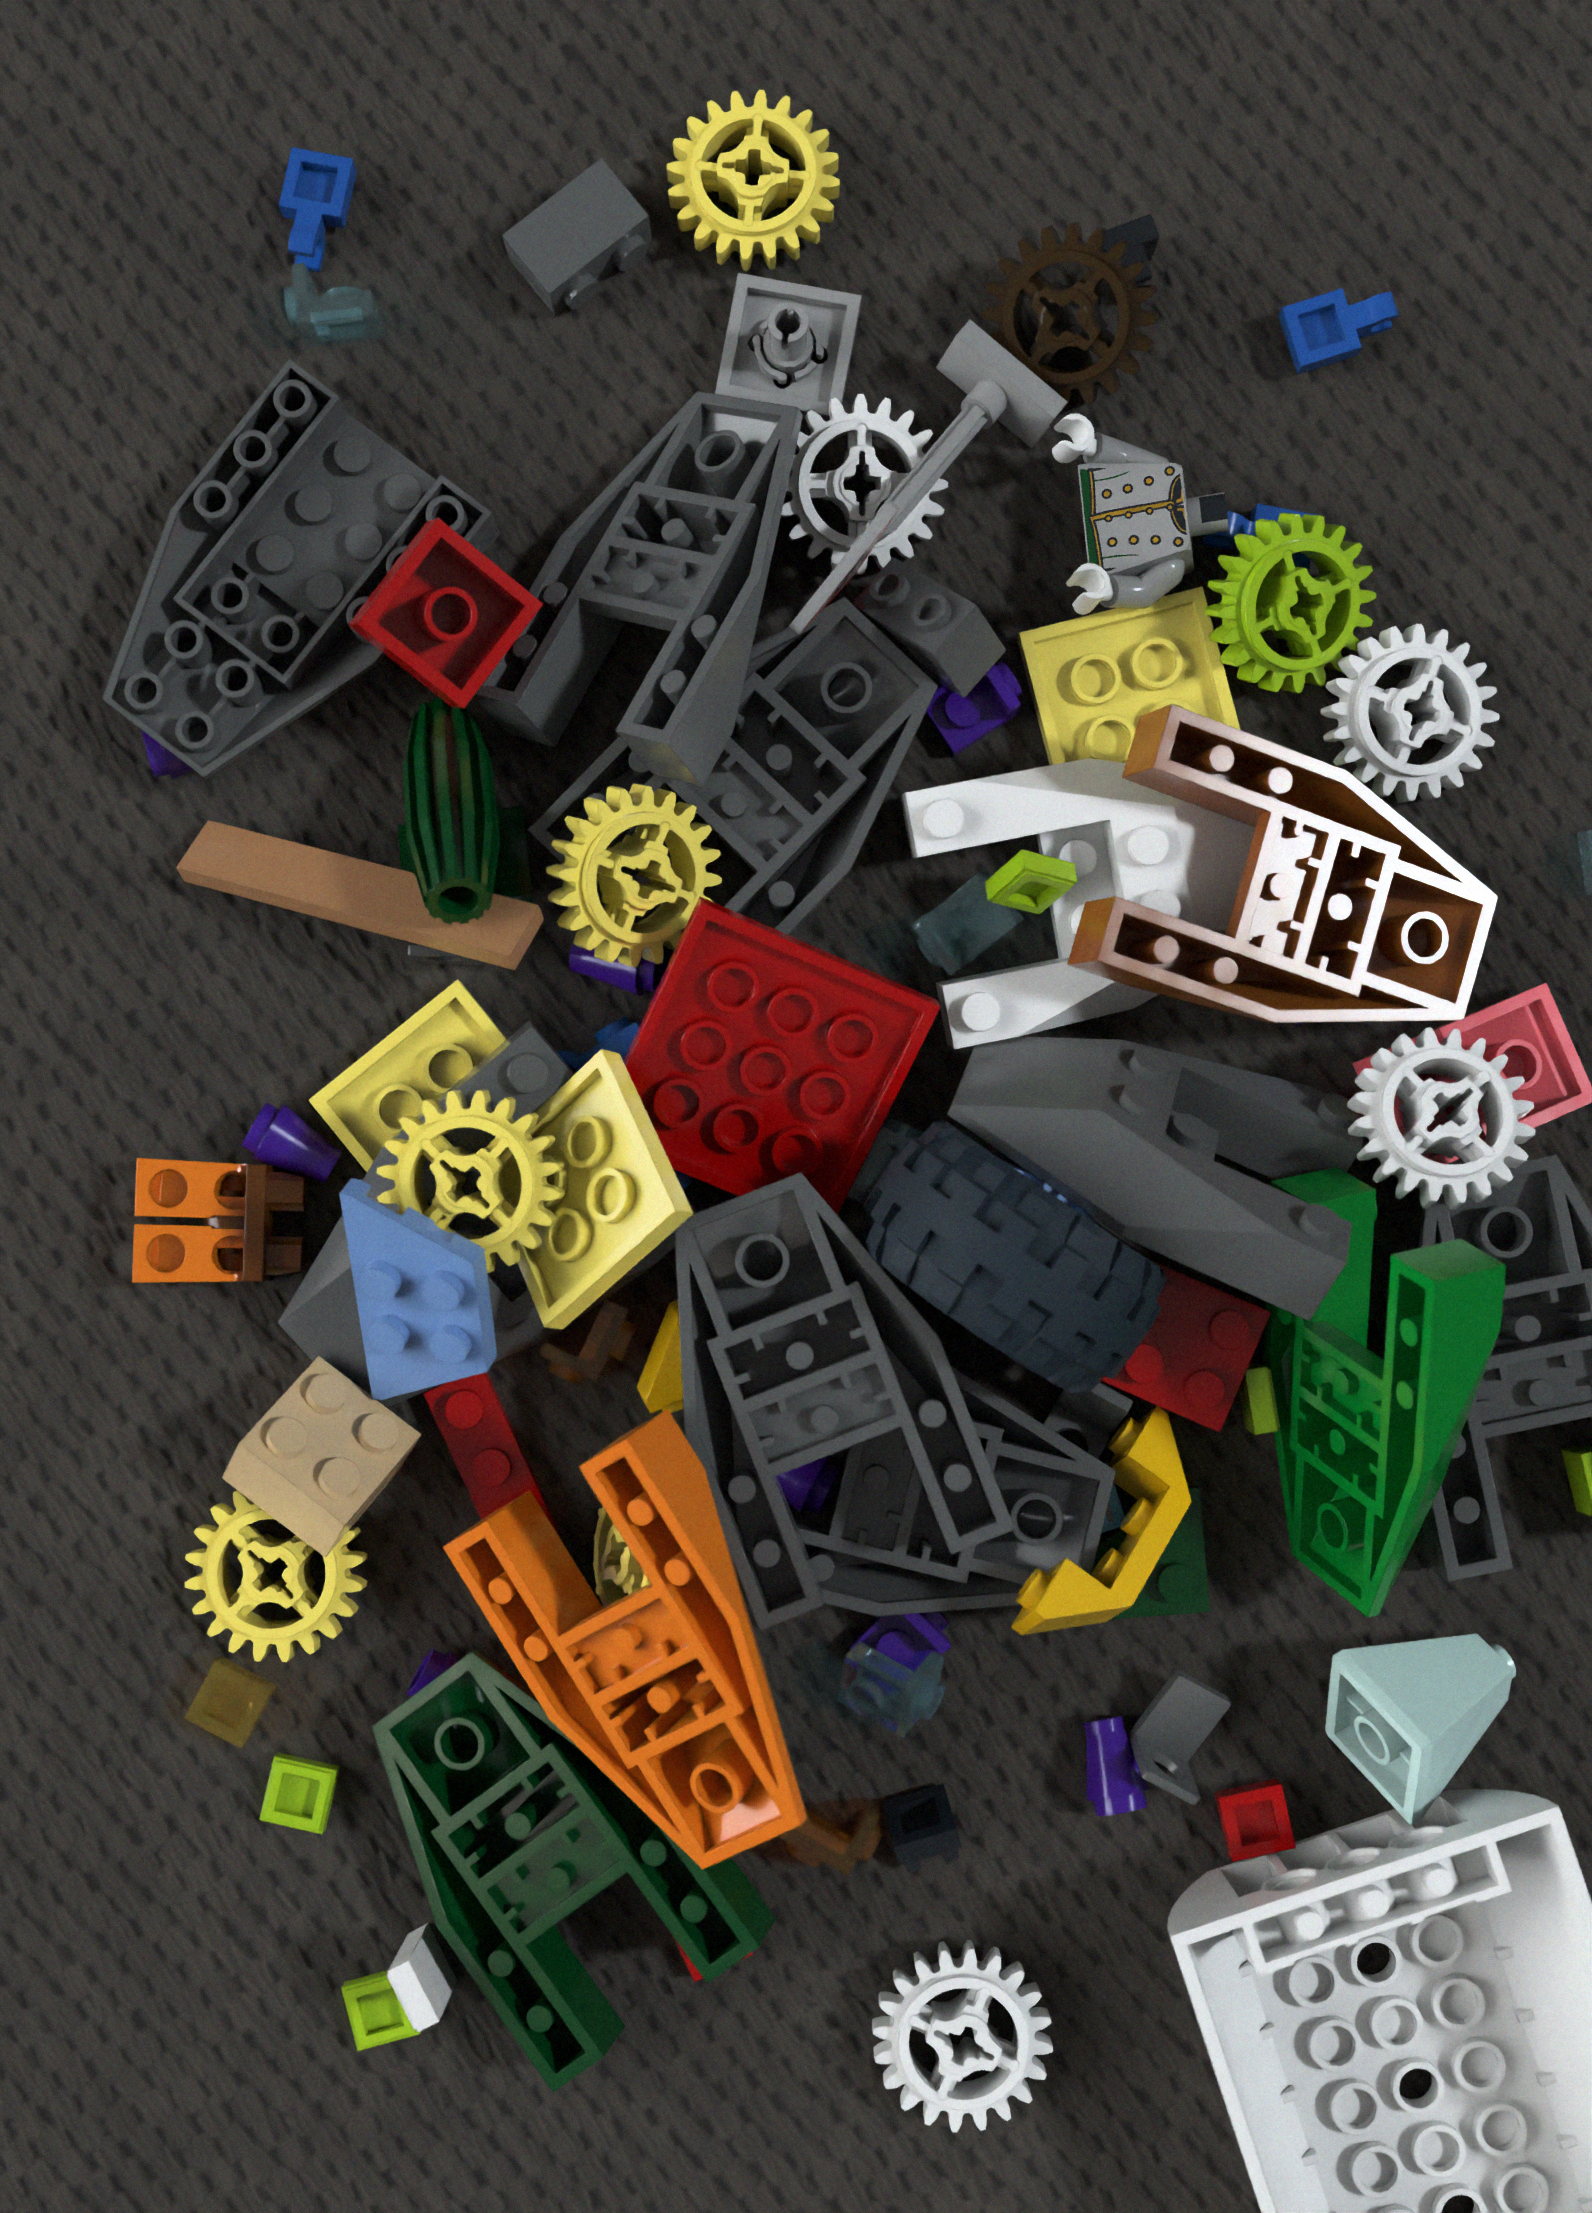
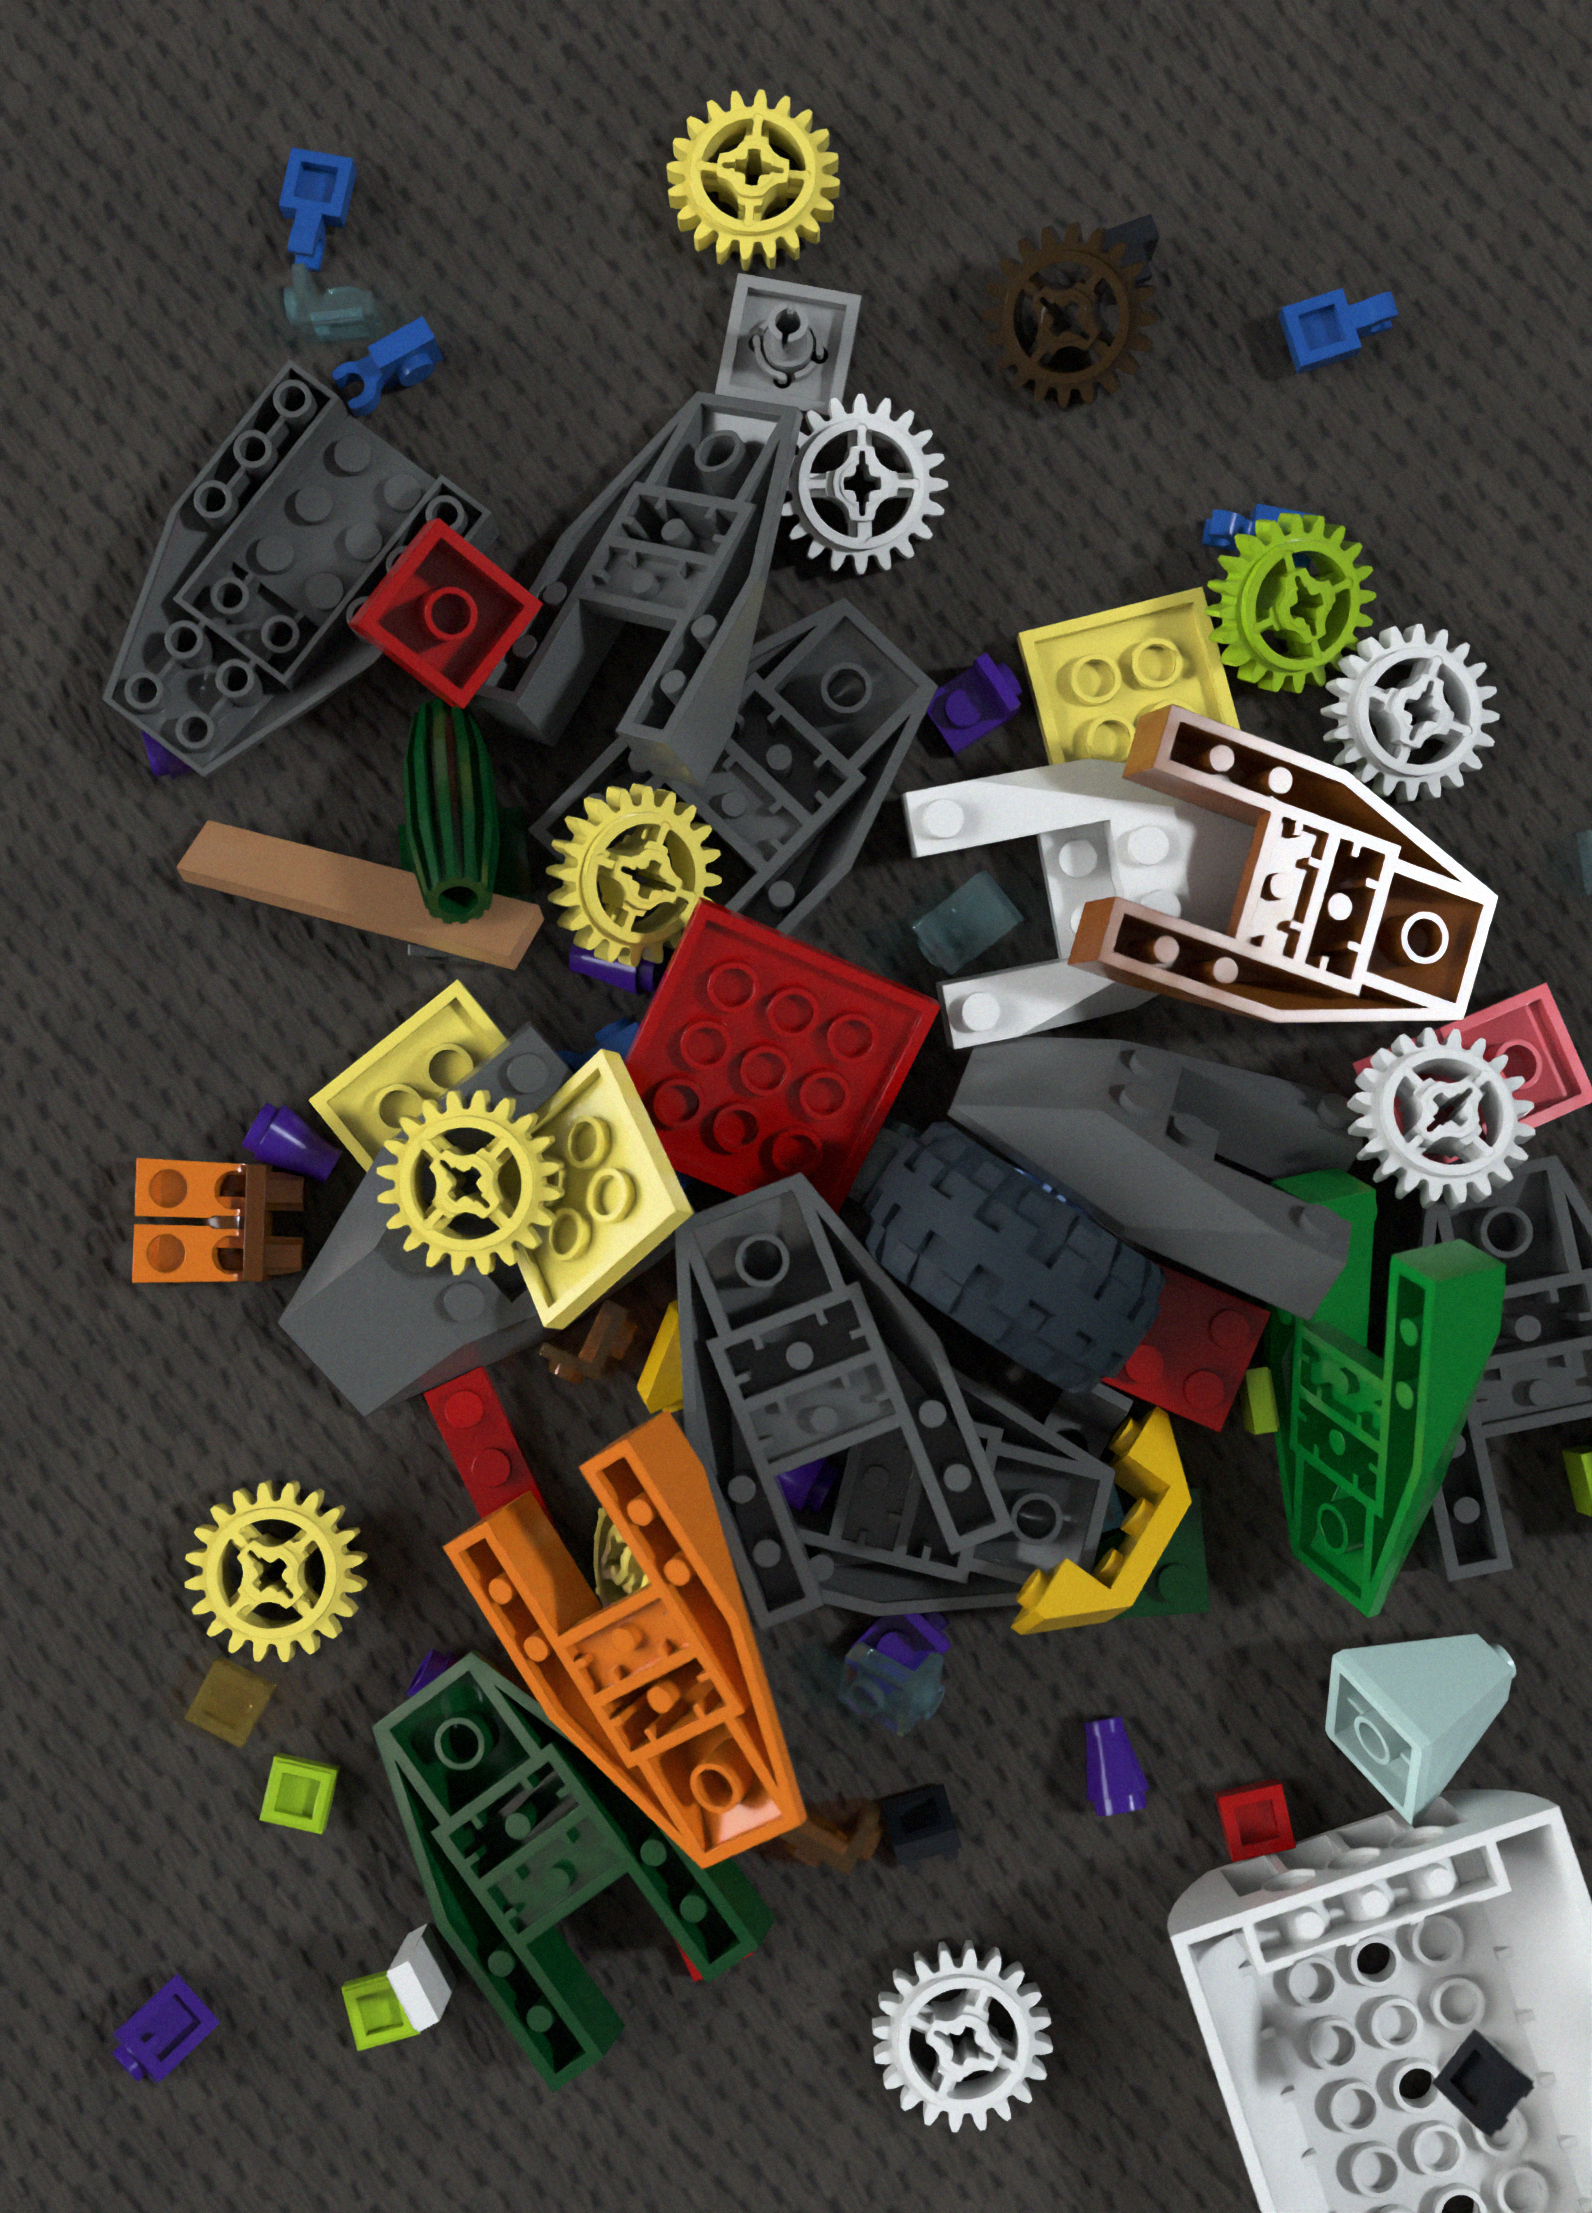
(163, 2031): none -> dark purple bracket
(320, 1456): tan brick -> none
(398, 358): none -> blue plate
(416, 1297): medium blue wing -> none
(579, 238): dark grey brick -> none
(931, 626): dark grey brick -> none
(996, 390): light grey piece -> none
(1031, 881): lime tile -> none
(1132, 519): light grey torso -> none
(1174, 1730): dark grey bracket -> none
(1483, 2083): none -> black tile

